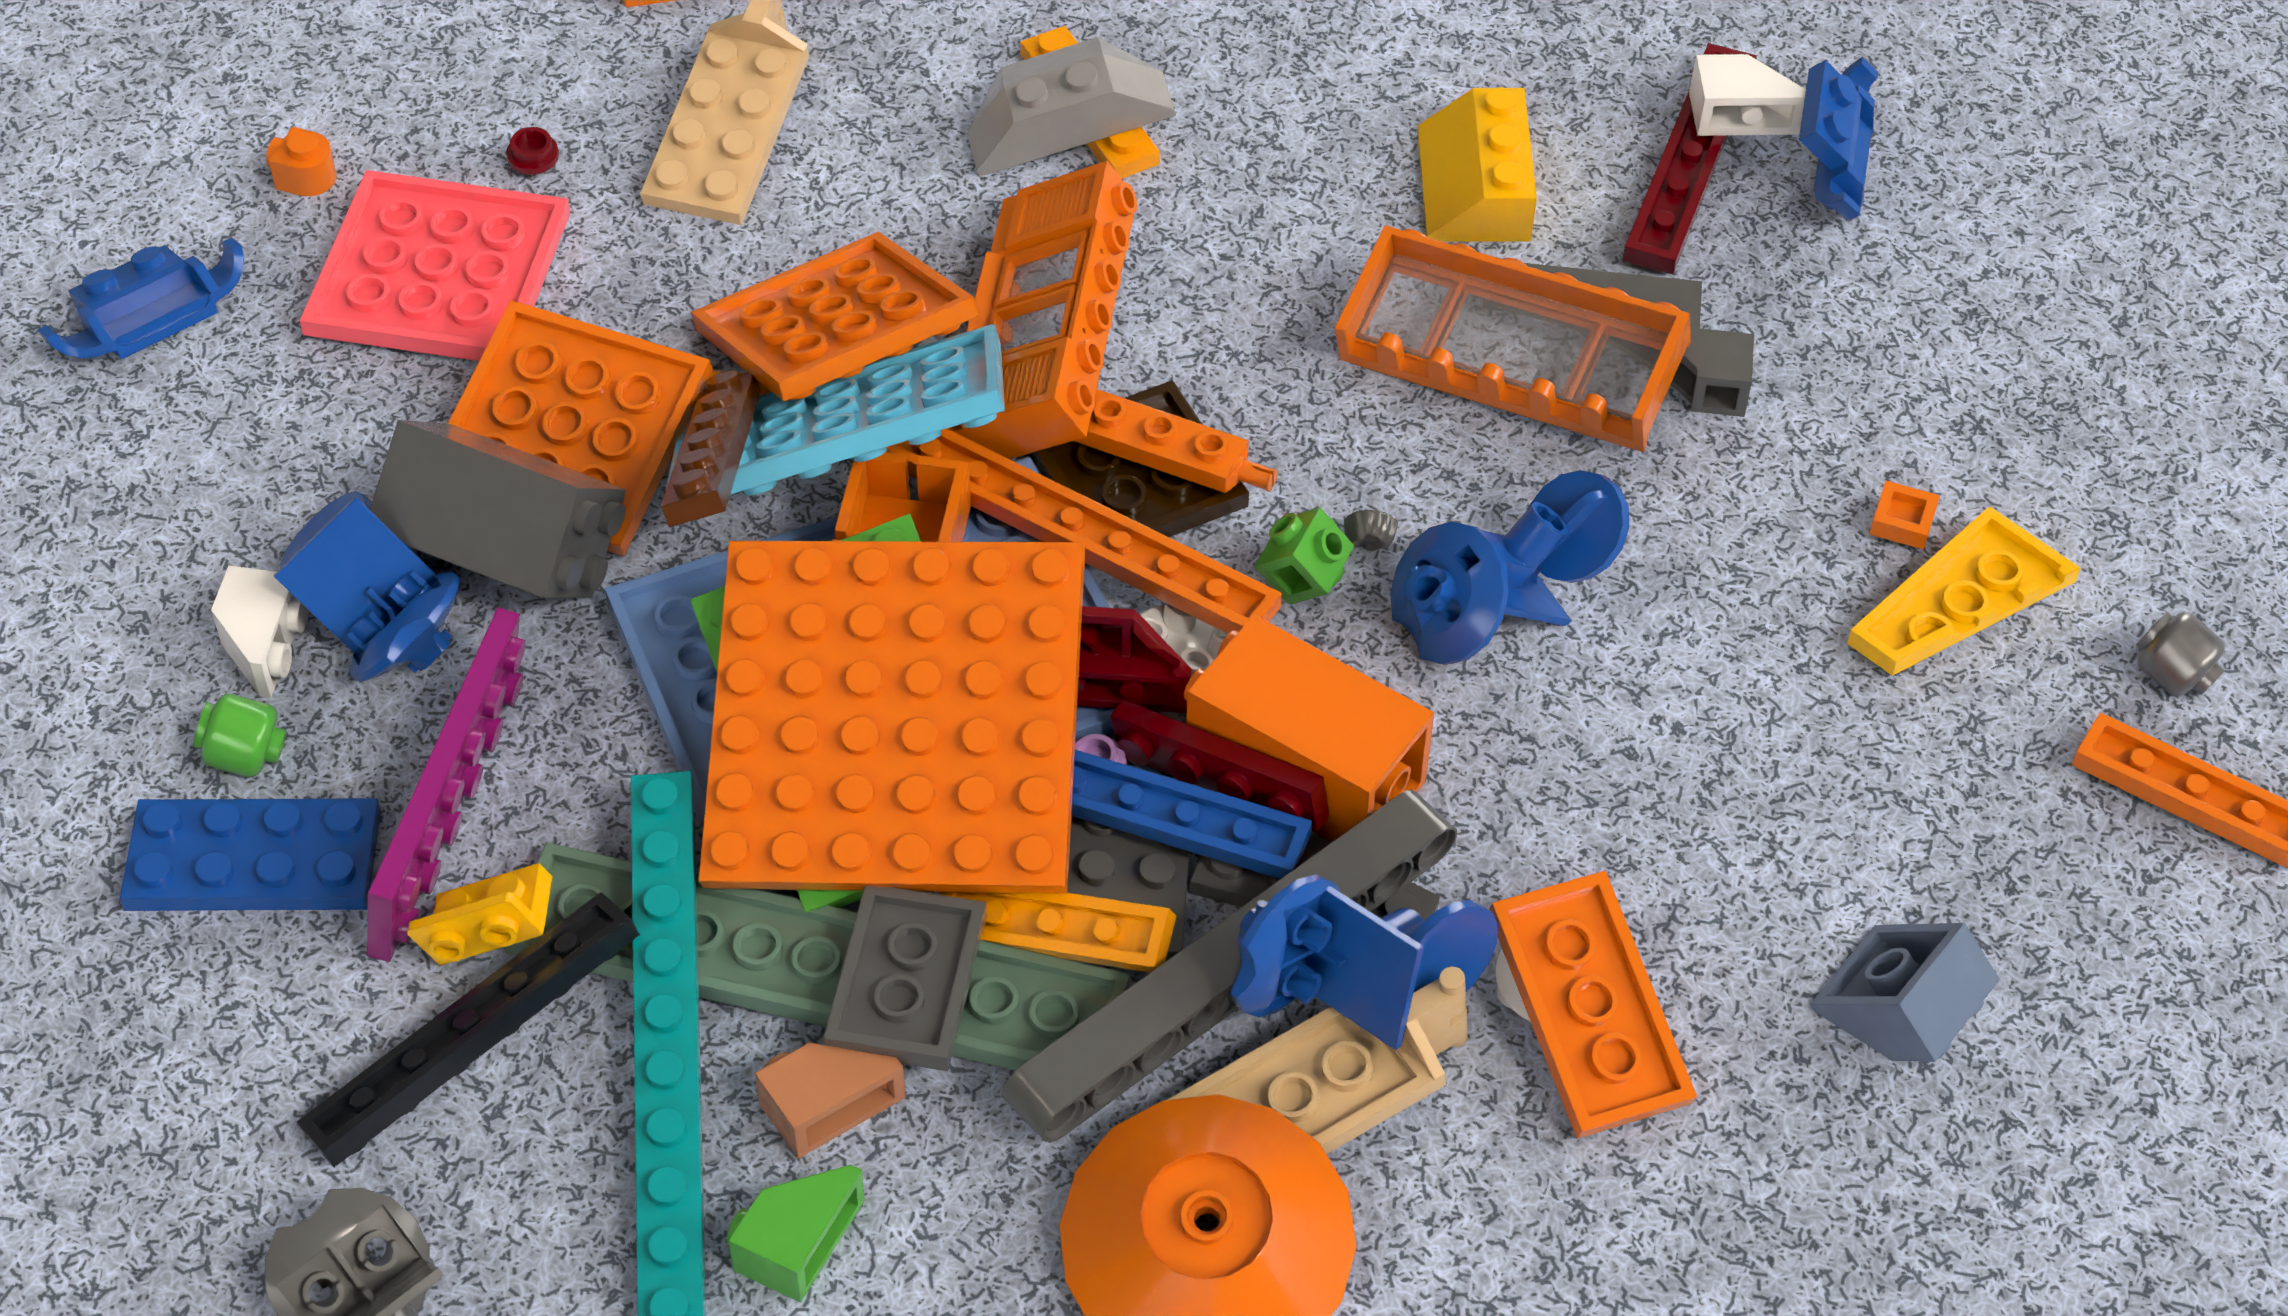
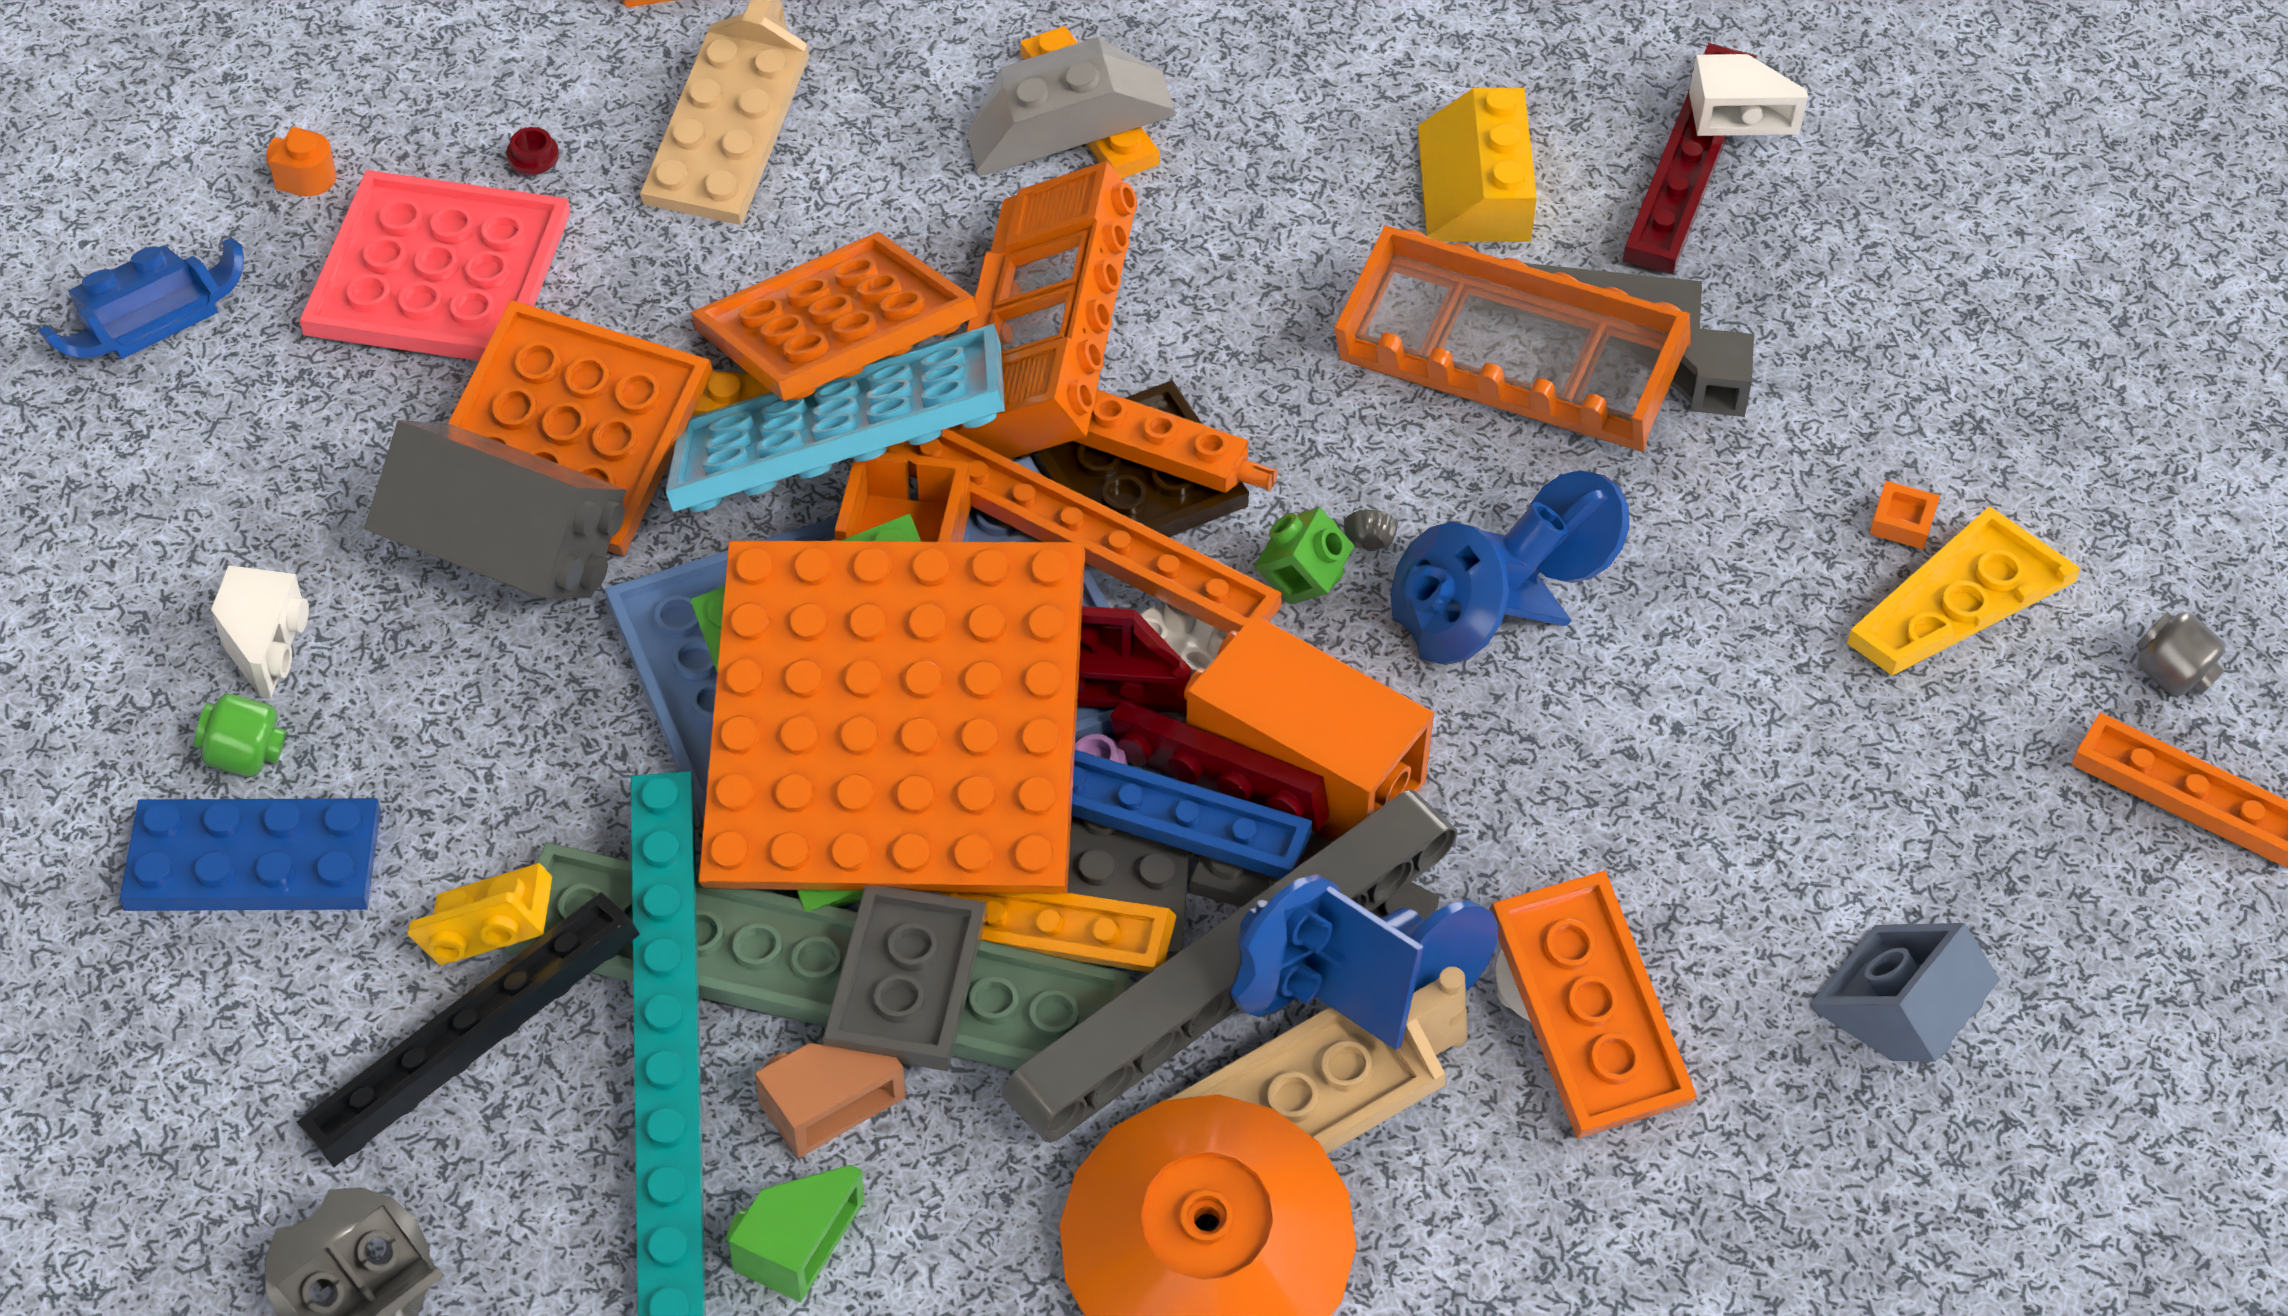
(369, 588): blue piece -> none
(448, 776): magenta plate -> none
(711, 448): reddish brown plate -> none
(1838, 132): blue plate -> none

